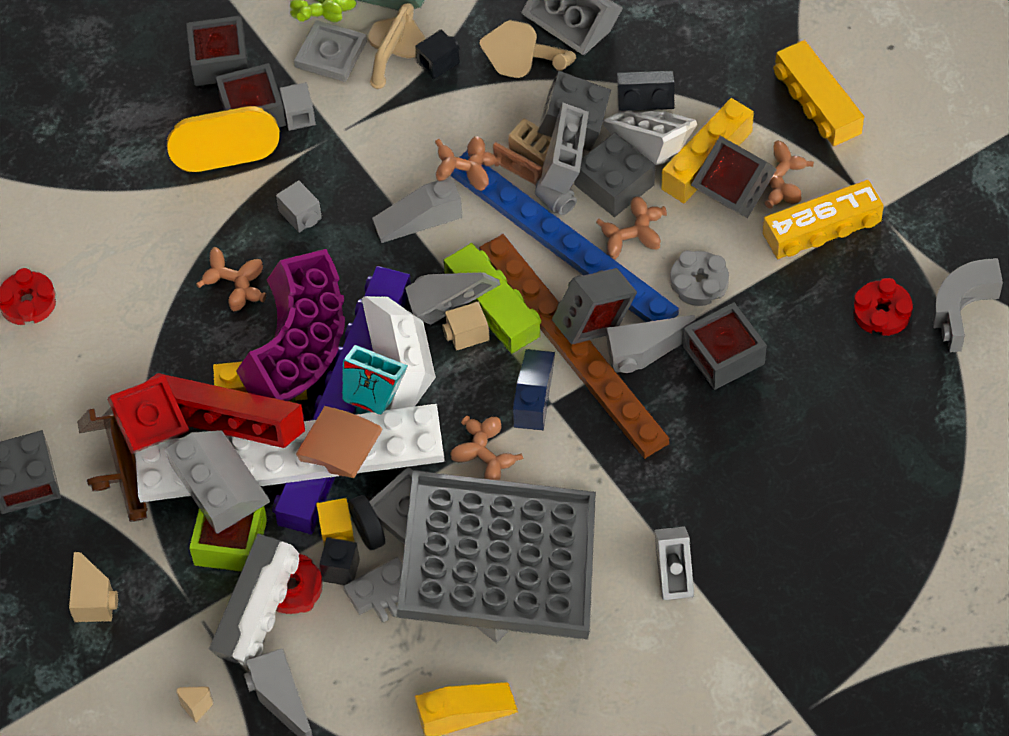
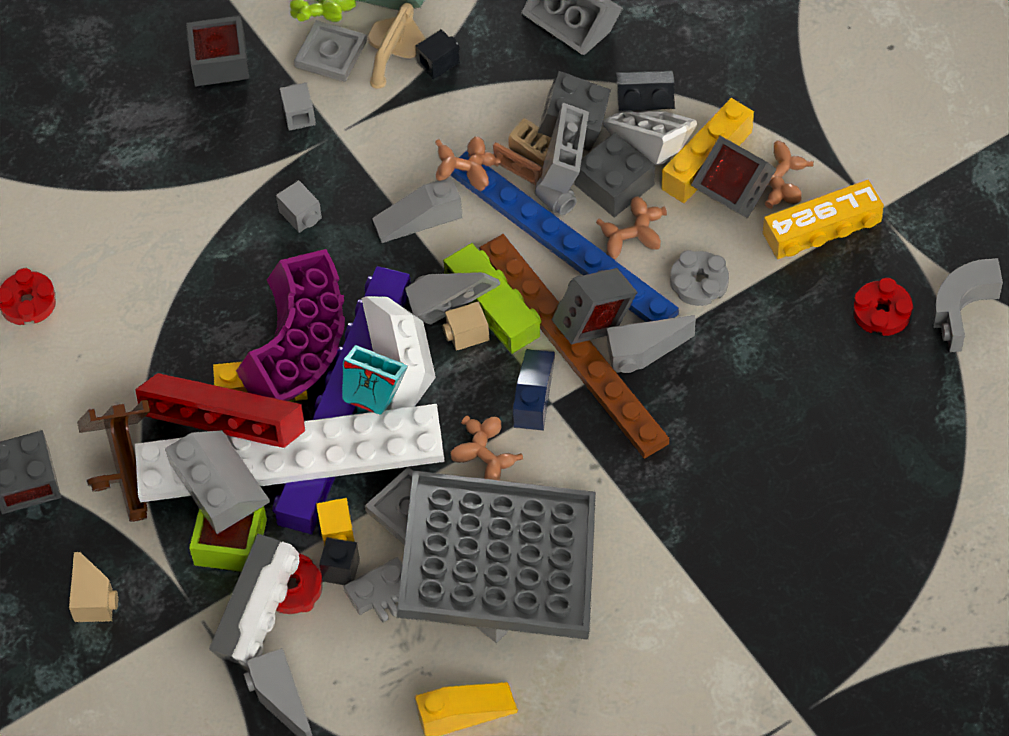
(148, 414): red plate -> none
(195, 700): tan slope -> none
(223, 139): yellow tile -> none
(246, 273): nougat piece -> none
(251, 88): piece -> none
(339, 441): nougat slope -> none
(366, 522): black tyre -> none
(513, 48): tan piece -> none
(674, 563): light grey slope -> none
(724, 345): piece -> none
(818, 93): yellow brick -> none

